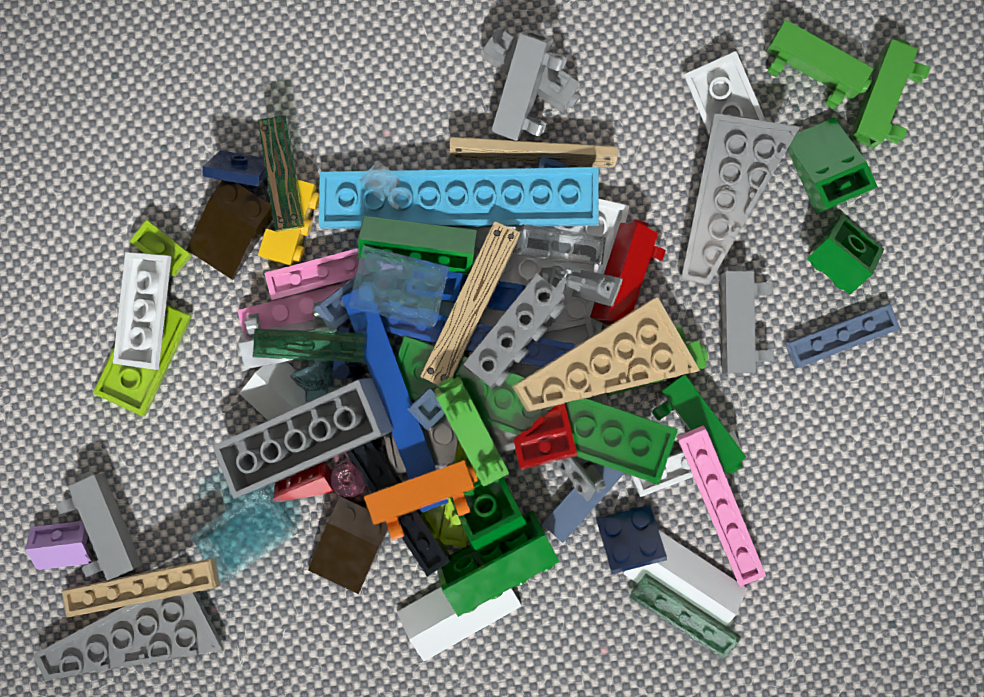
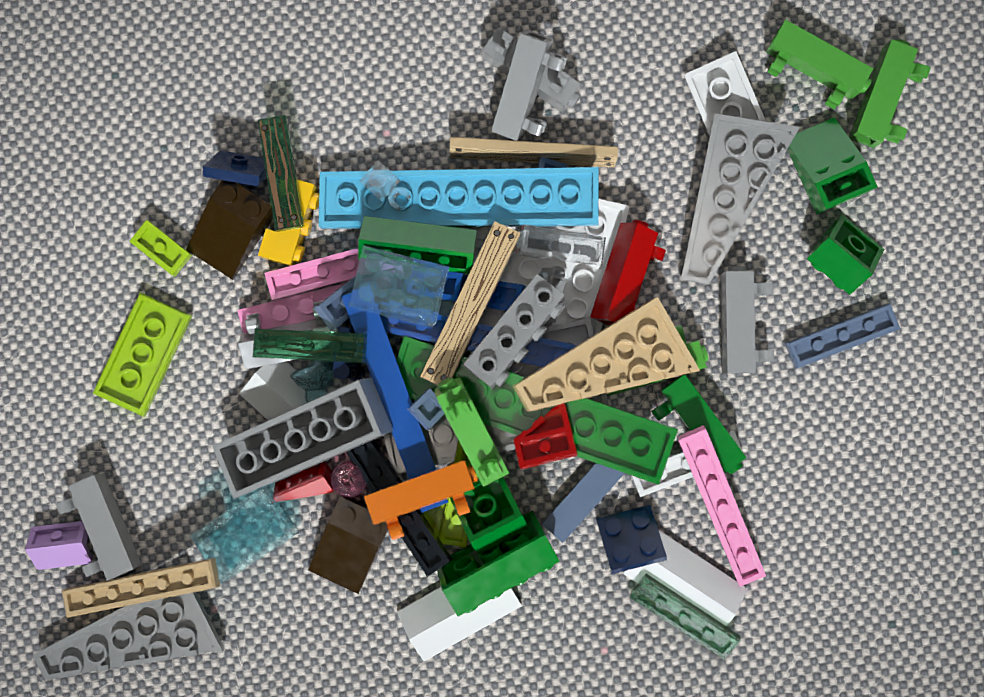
(142, 310): white slope -> none
(584, 480): light grey hinge -> none
(594, 286): light grey hinge -> none

